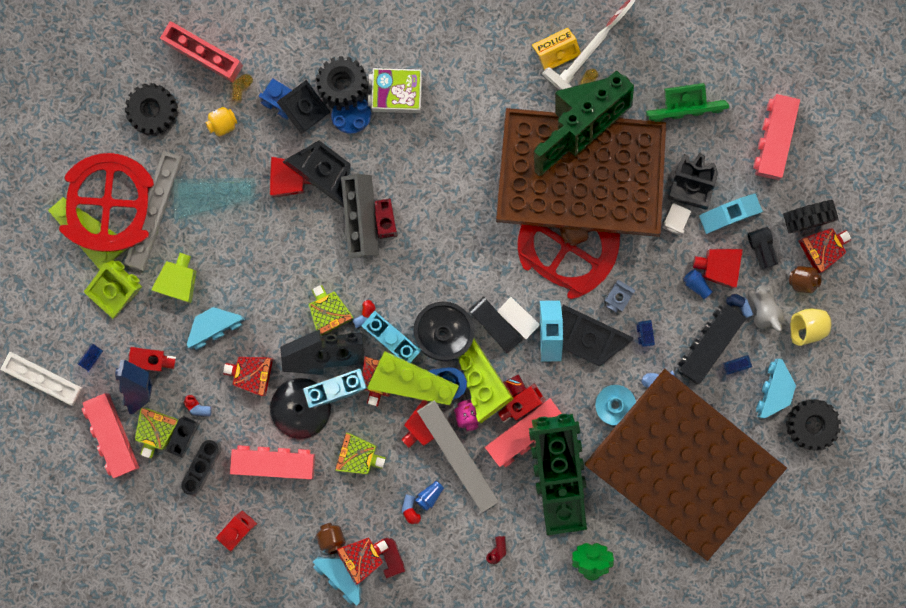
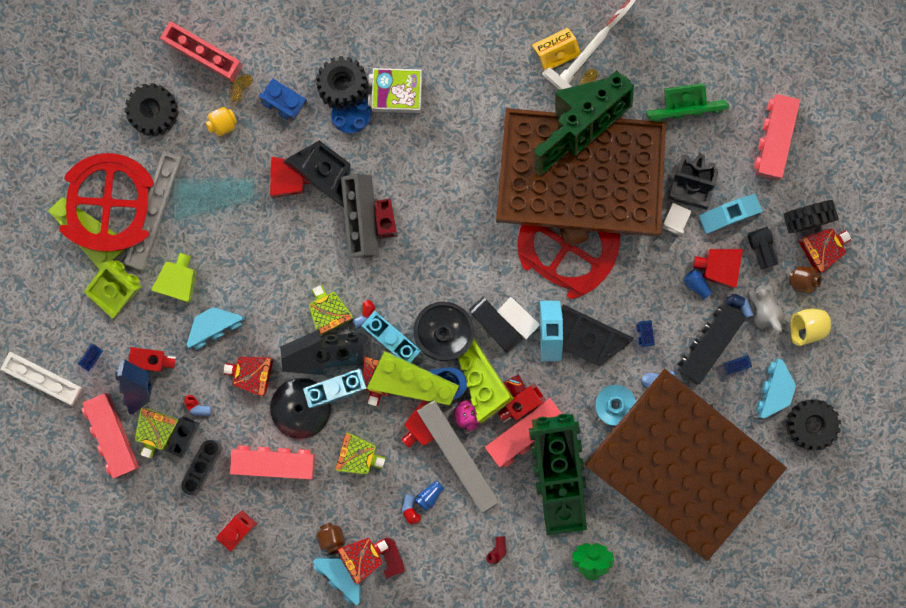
(303, 107): black plate -> none
(619, 288): sand blue brick -> none

